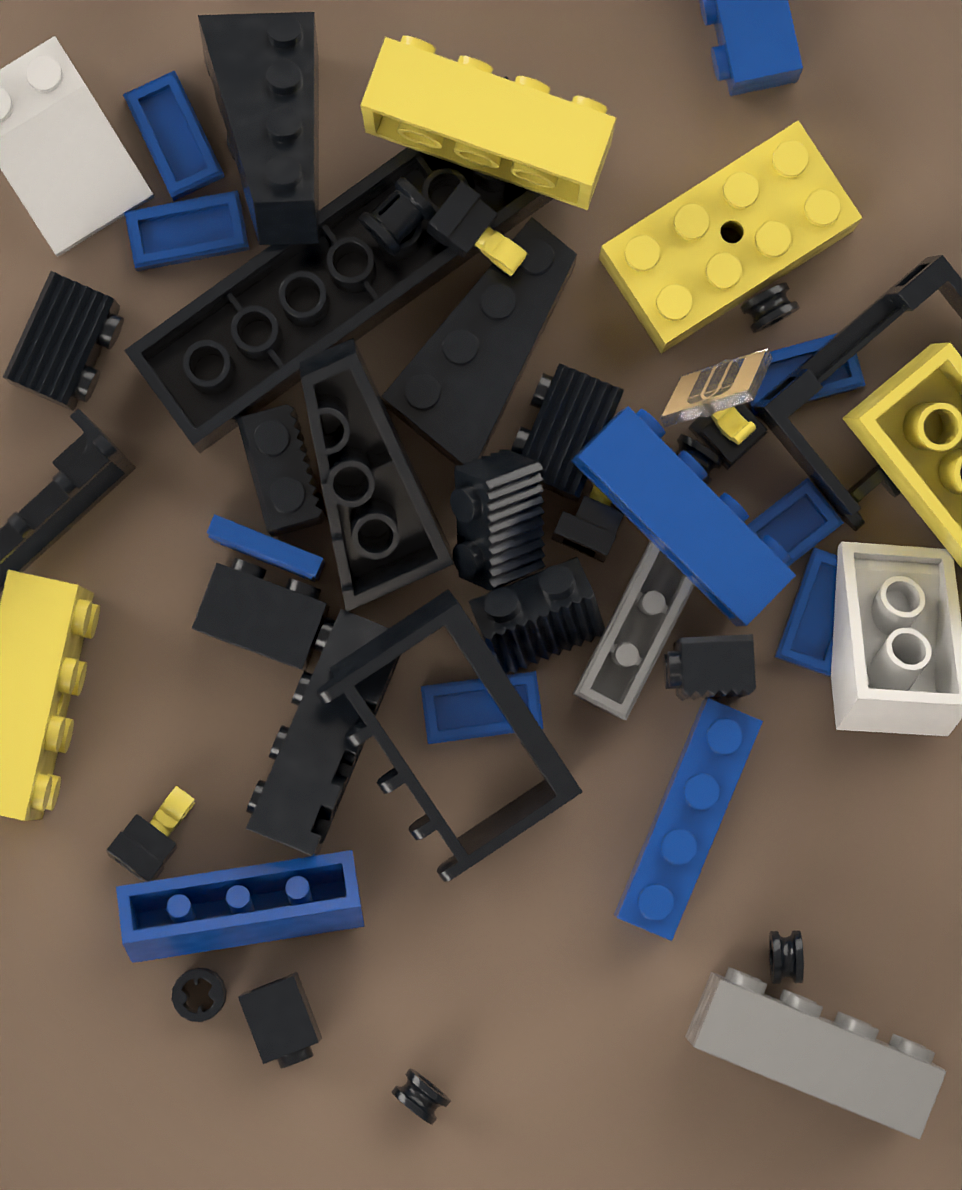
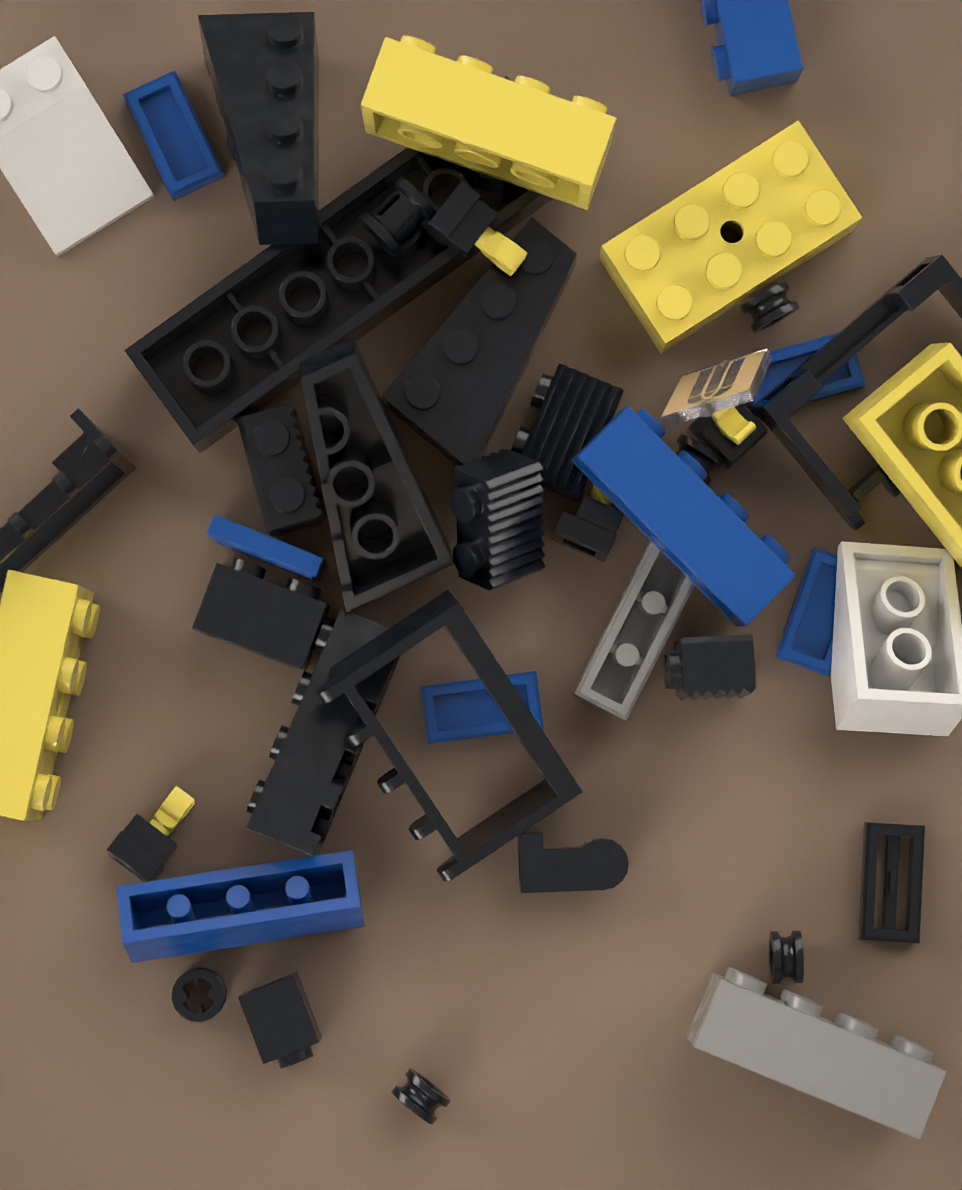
(64, 342): black brick -> none
(187, 230): blue tile -> none
(538, 615): black brick -> none
(593, 866): none -> black leg
(688, 818): blue brick -> none
(798, 520): blue tile -> none
(868, 882): none -> black tile

